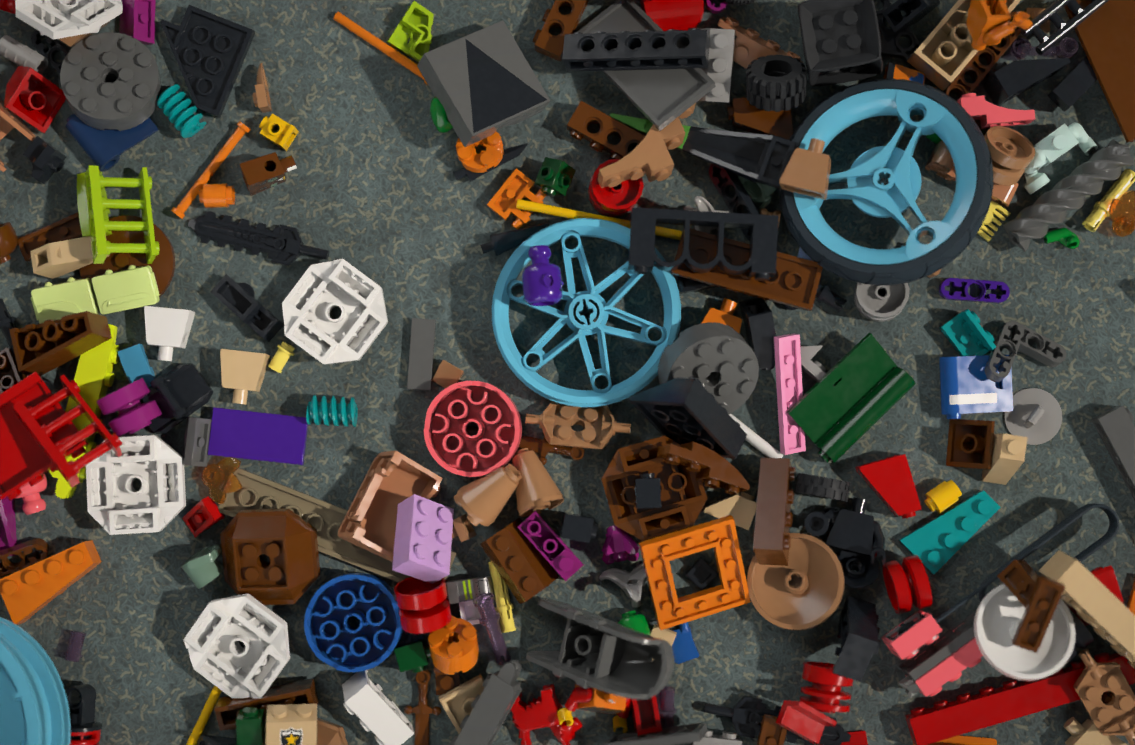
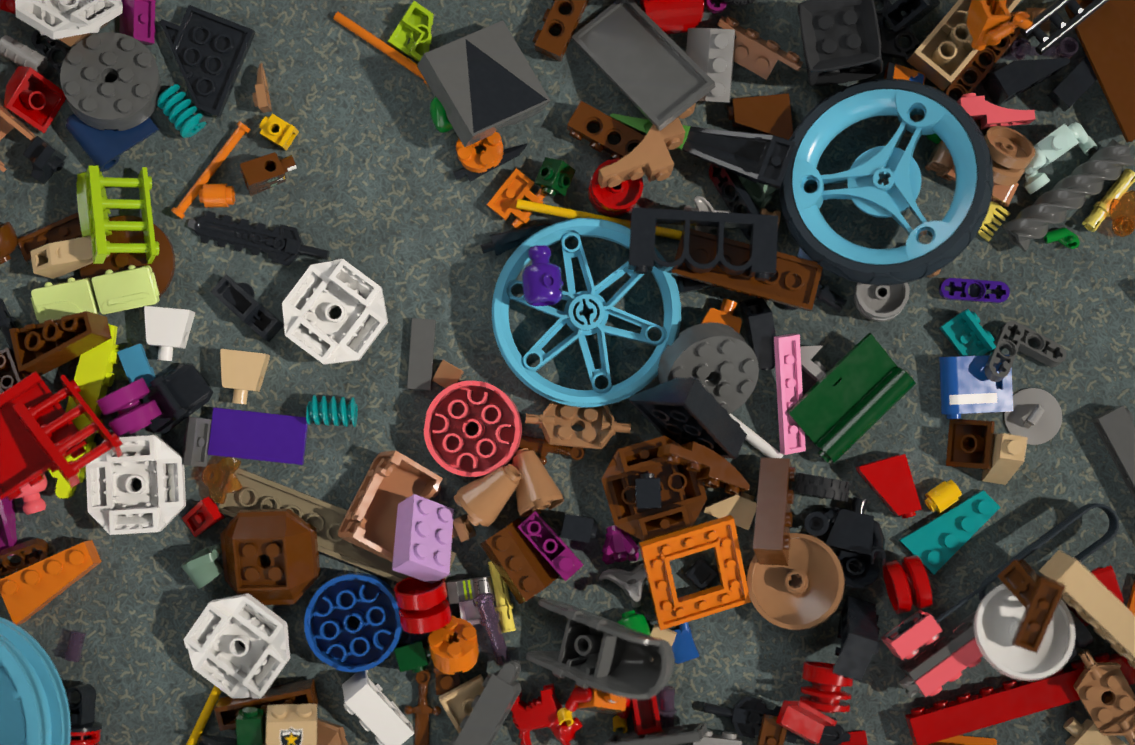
(281, 356): light yellow pin -> none
(646, 57): black brick -> none
(776, 82): black tyre -> none
(808, 171): medium nougat torso -> none

